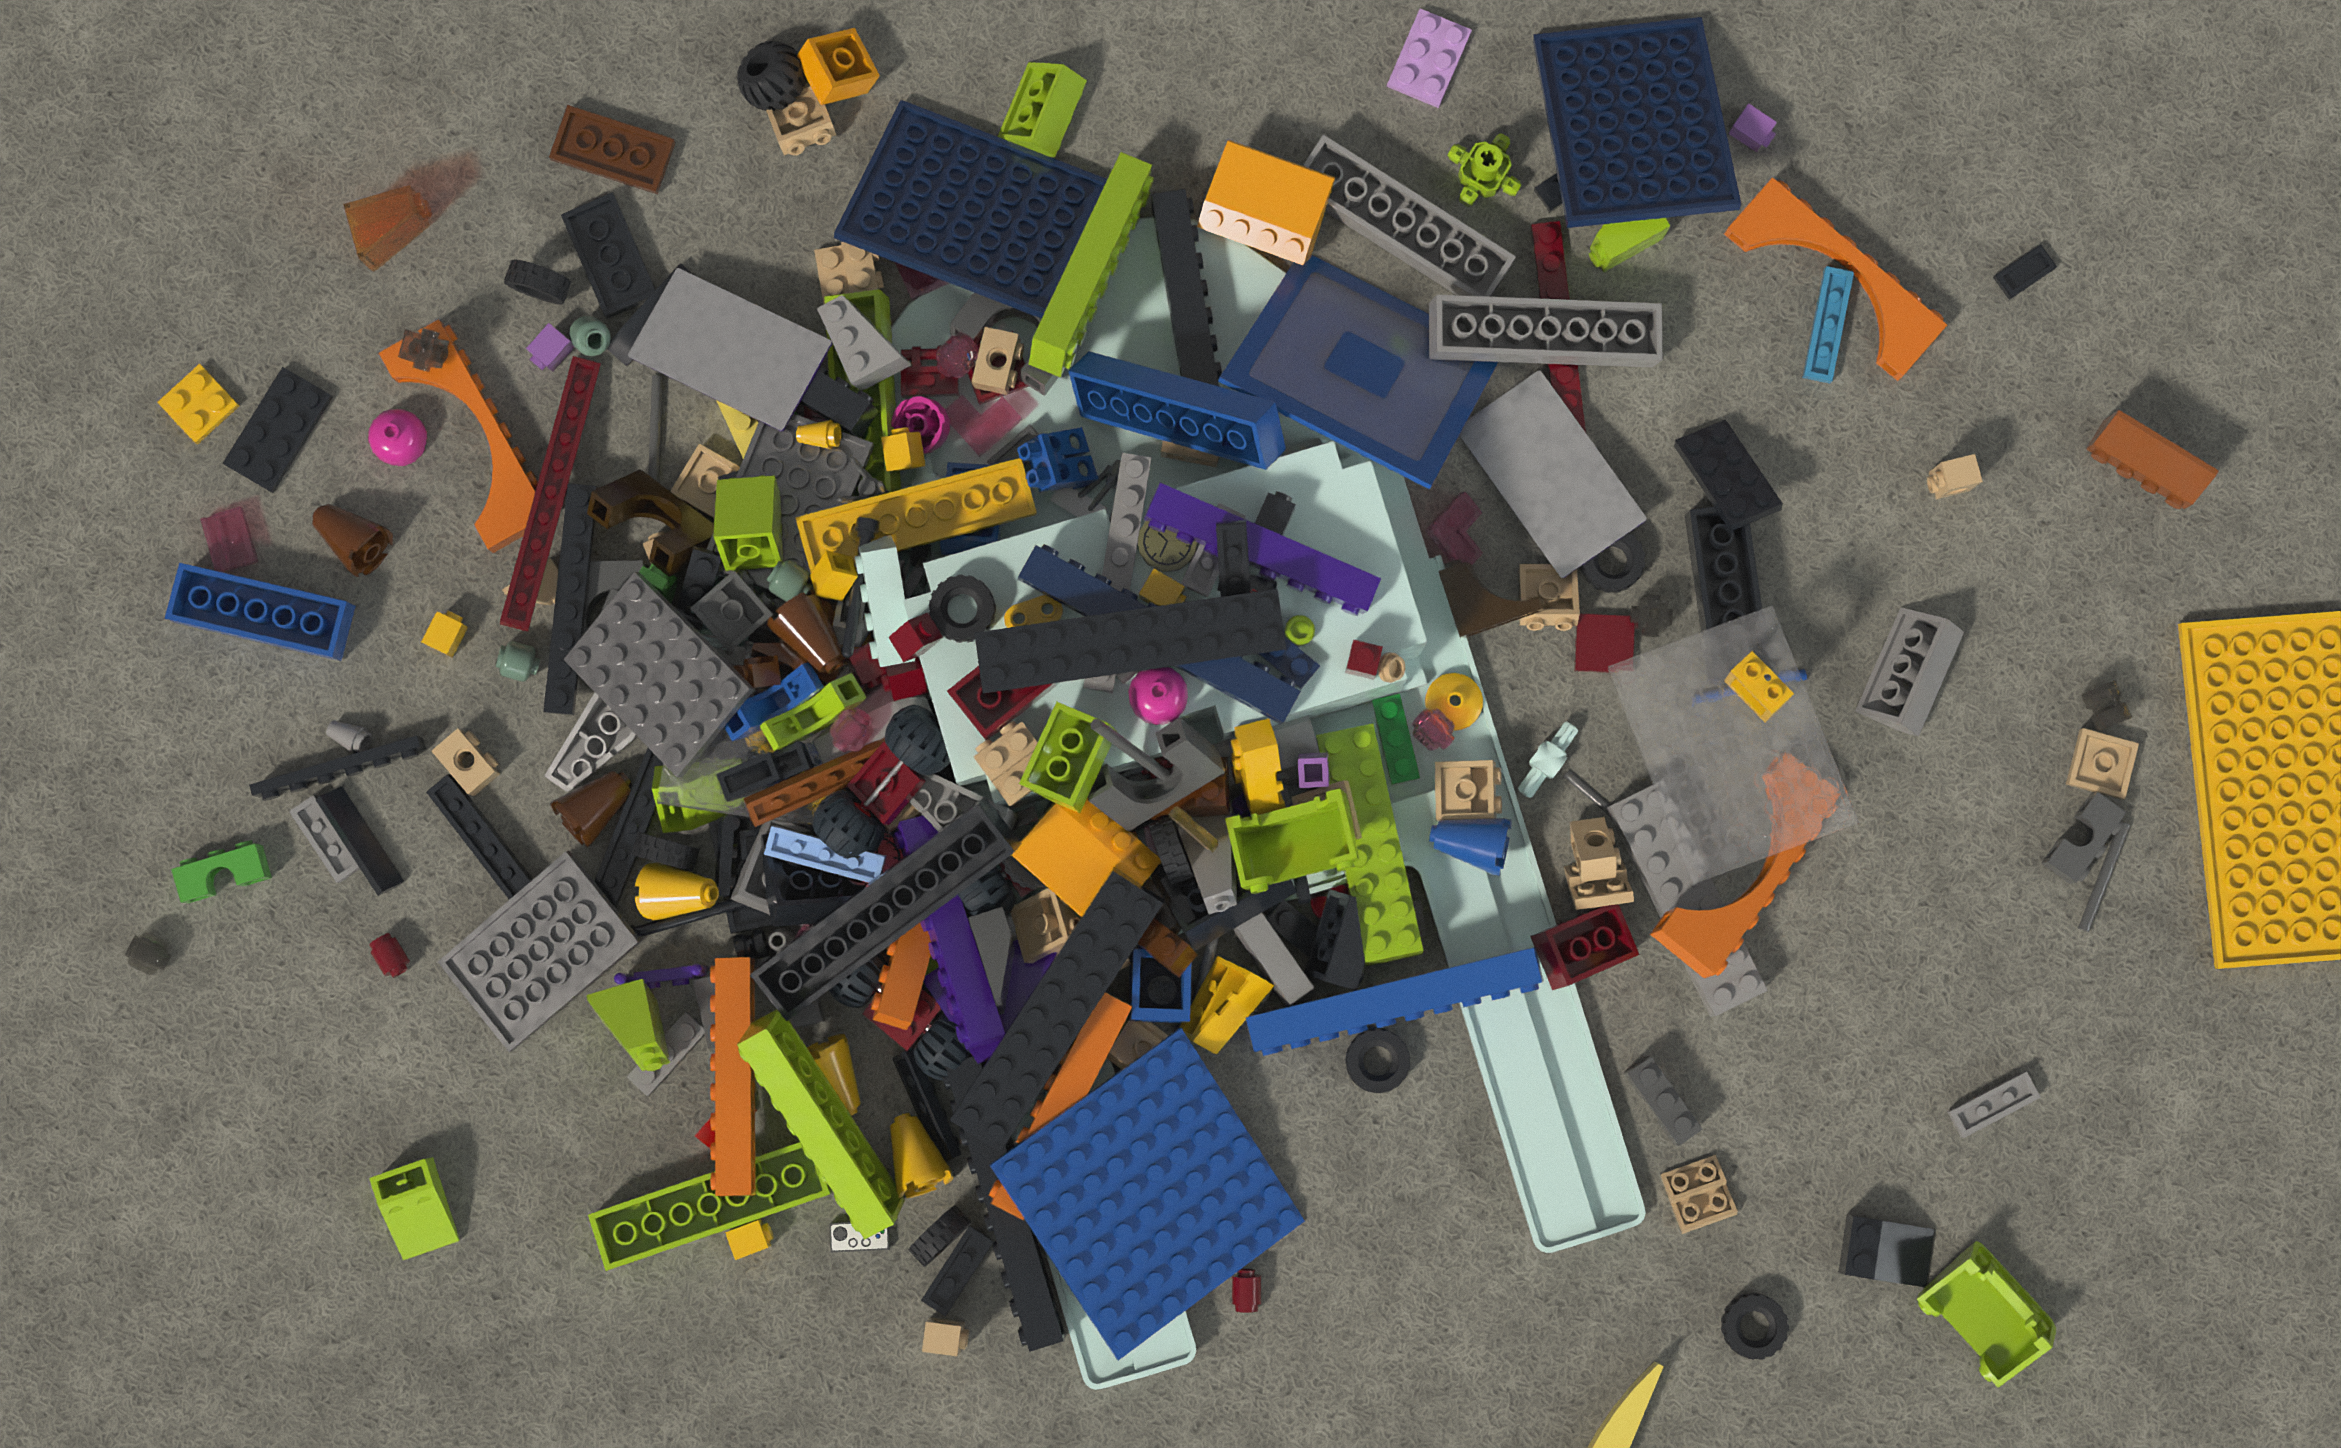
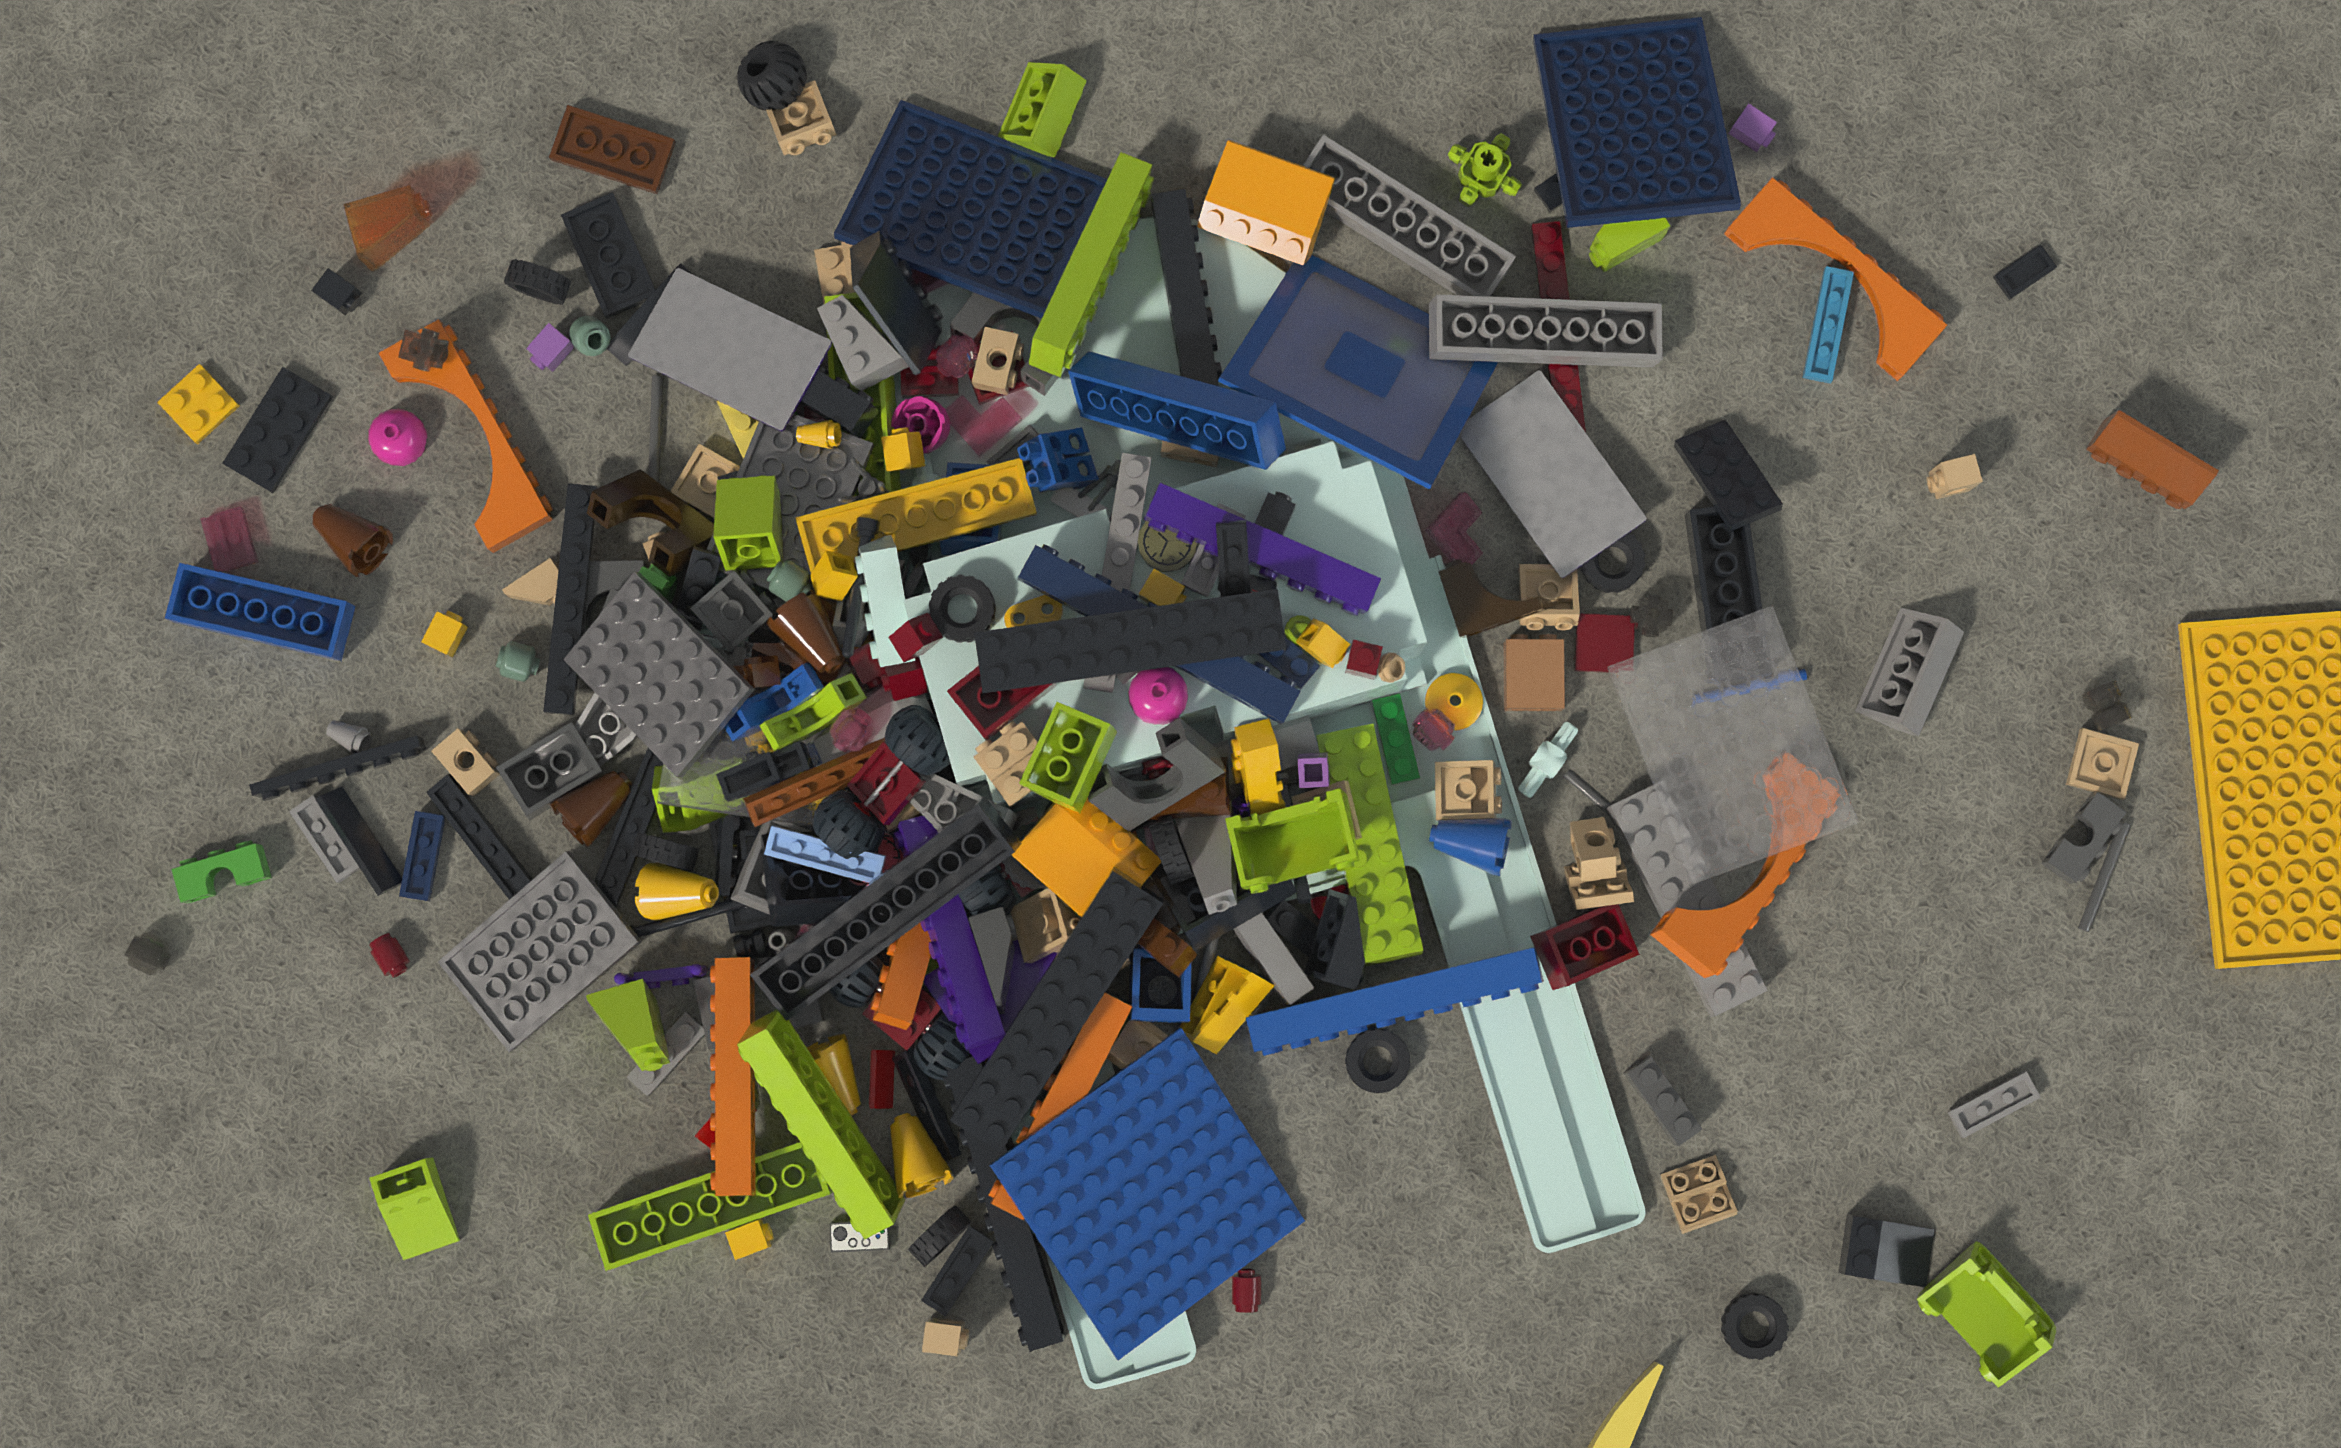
(337, 292): none -> black brick
(422, 856): none -> dark blue plate
(549, 770): none -> dark grey slope
(550, 494): dark red plate -> none
(837, 66): light orange brick -> none
(881, 1079): none -> red slope
(895, 299): none -> black slope
(1130, 749): dark grey bar -> none
(1196, 831): clear yellow tile -> none
(1323, 643): none -> yellow brick
(1429, 58): lavender plate -> none
(1534, 673): none -> medium nougat brick
(1759, 694): yellow window -> none

